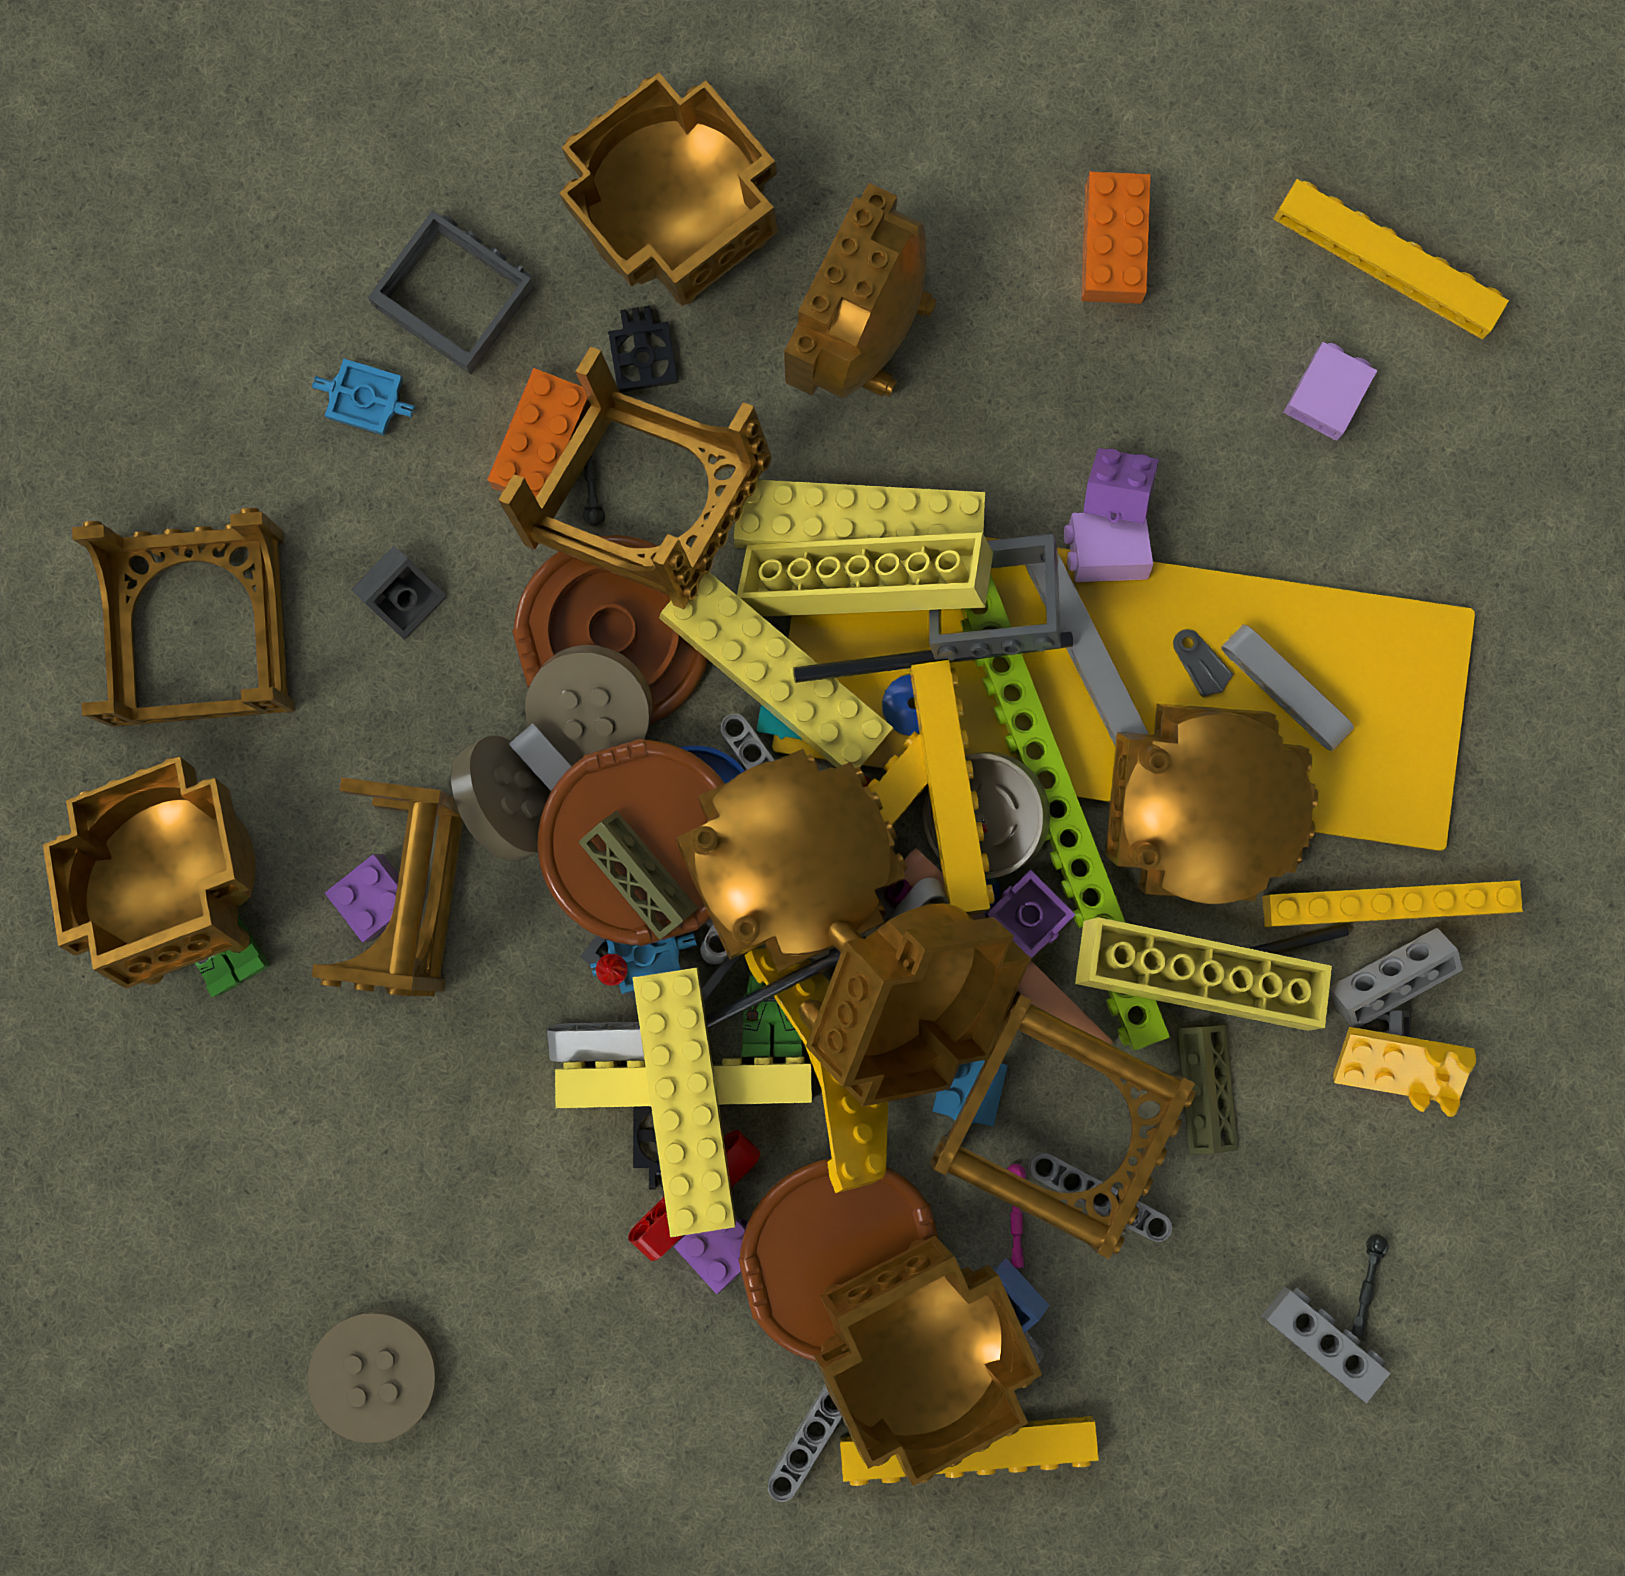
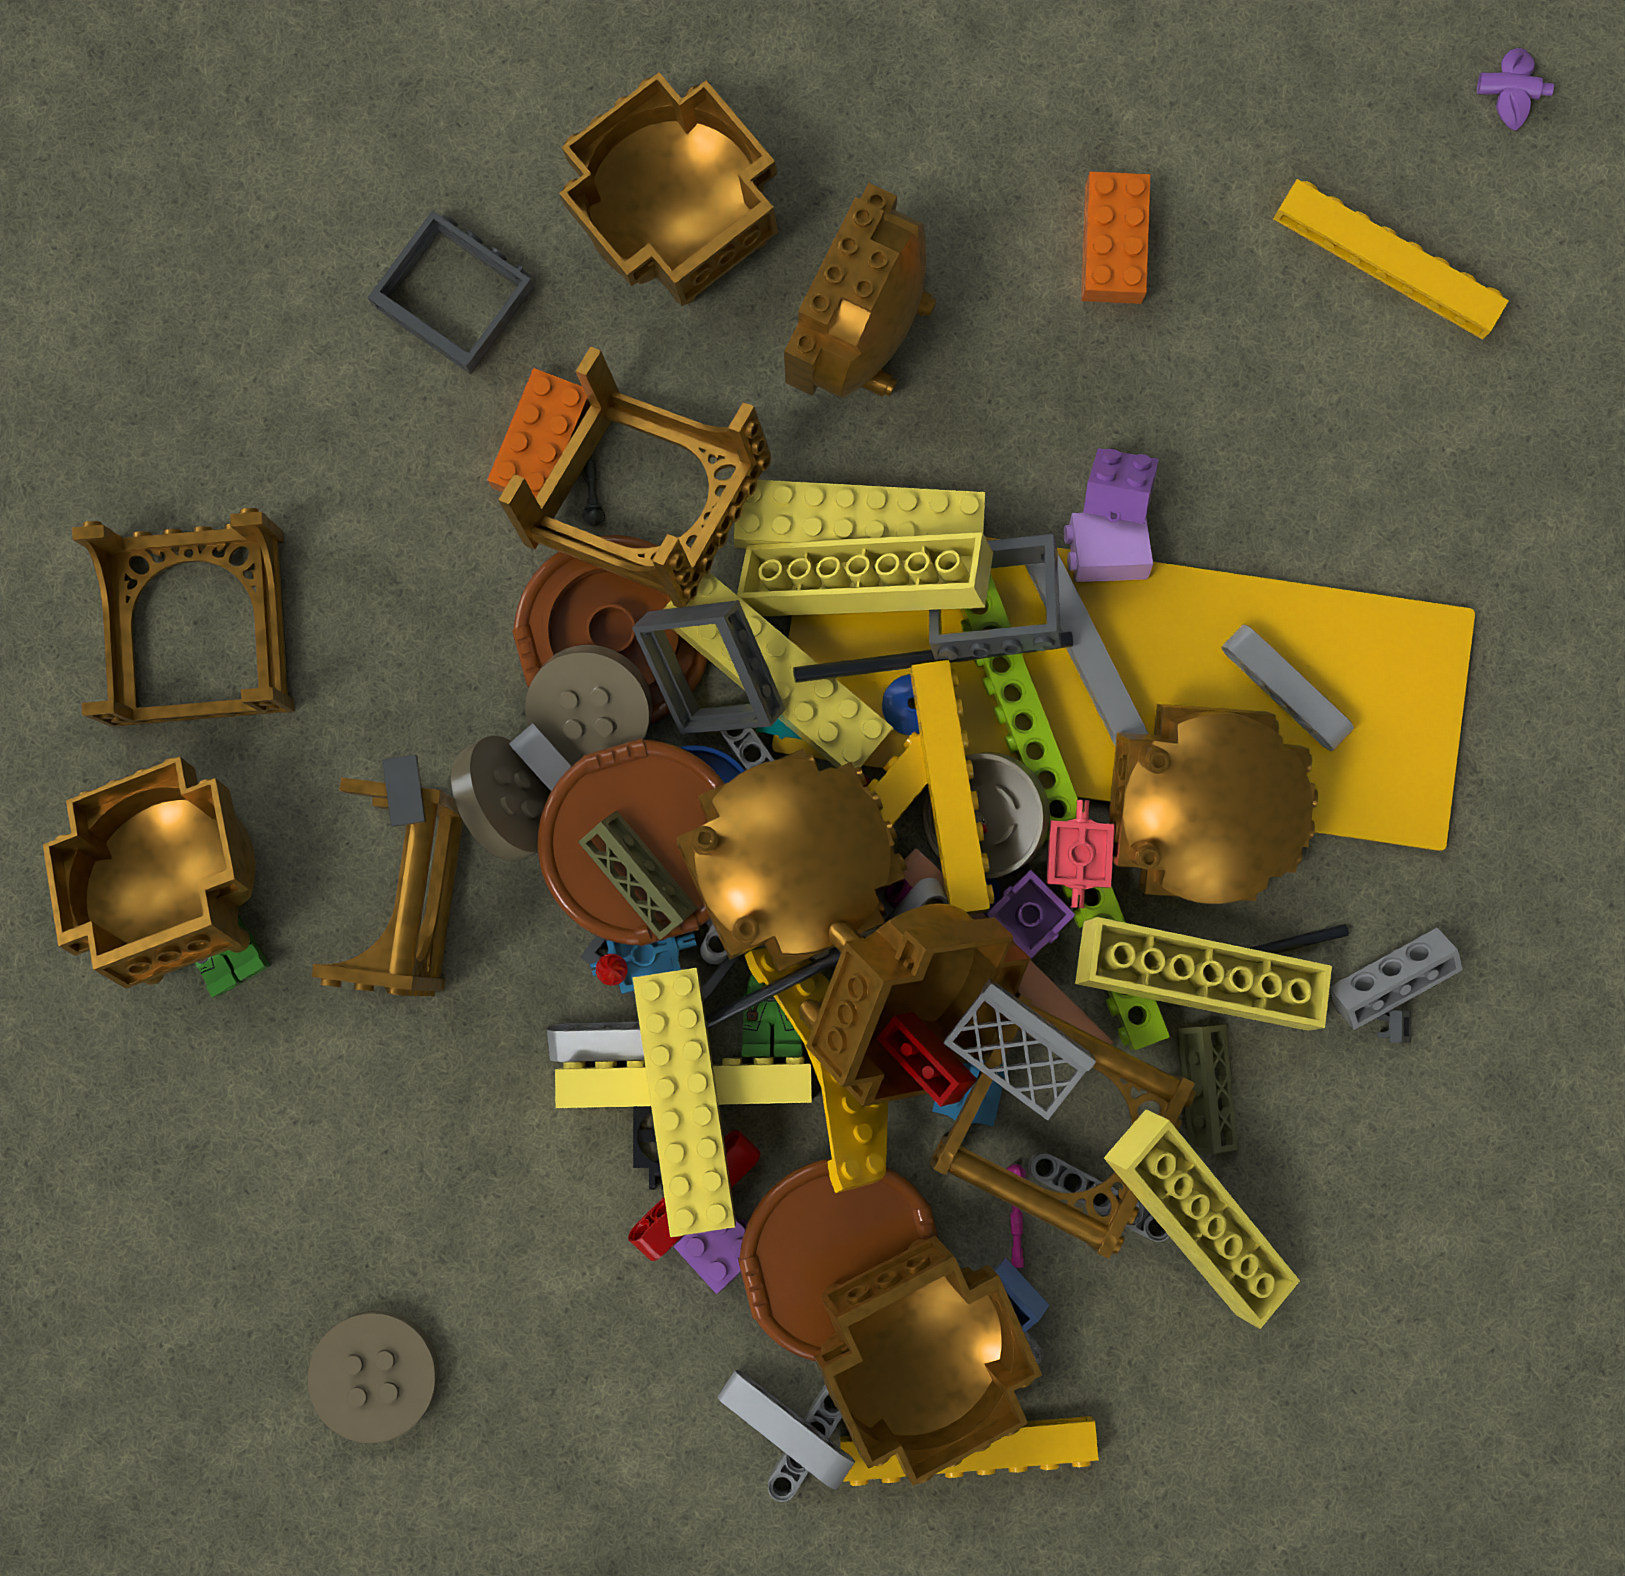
(363, 397): dark azure plate -> none
(367, 897): medium lavender brick -> none
(398, 592): dark grey slope -> none
(404, 790): none -> dark grey tile
(638, 328): black piece -> none
(744, 652): none -> dark grey window
(786, 1429): none -> light grey beam
(926, 1059): none -> red brick
(1037, 1027): none -> light grey fence
(1080, 854): none -> coral plate
(1202, 664): dark grey piece -> none
(1202, 1218): none -> light yellow brick
(1330, 390): lavender brick -> none
(1363, 1379): light grey brick -> none
(1377, 1247): pearl dark grey piece -> none
(1392, 903): yellow brick -> none
(1406, 1067): yellow hinge -> none
(1514, 86): none -> medium lavender plant

